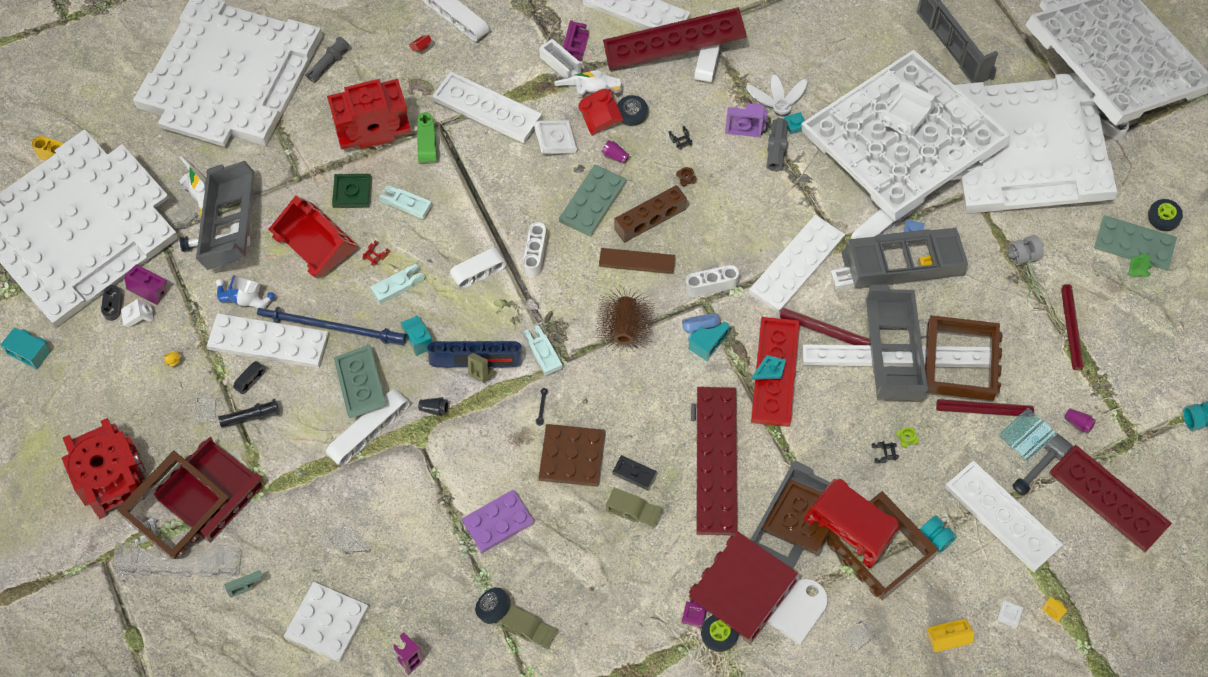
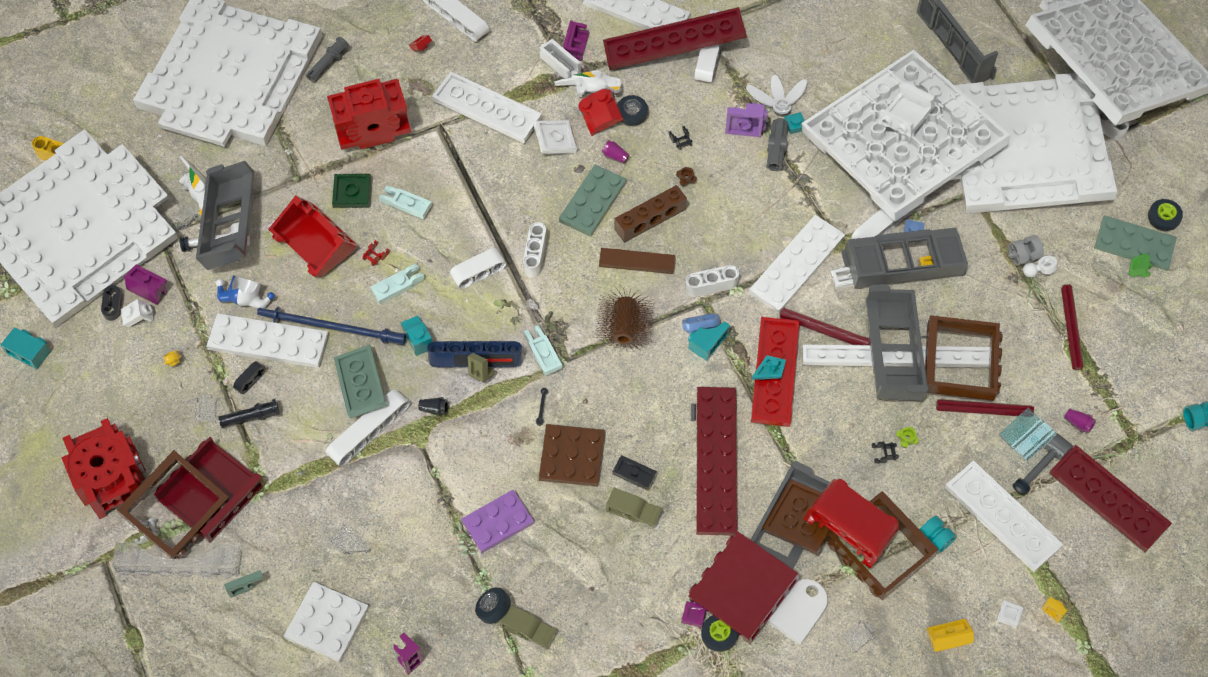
(426, 138): bright green piece -> none
(1045, 265): none -> white plate

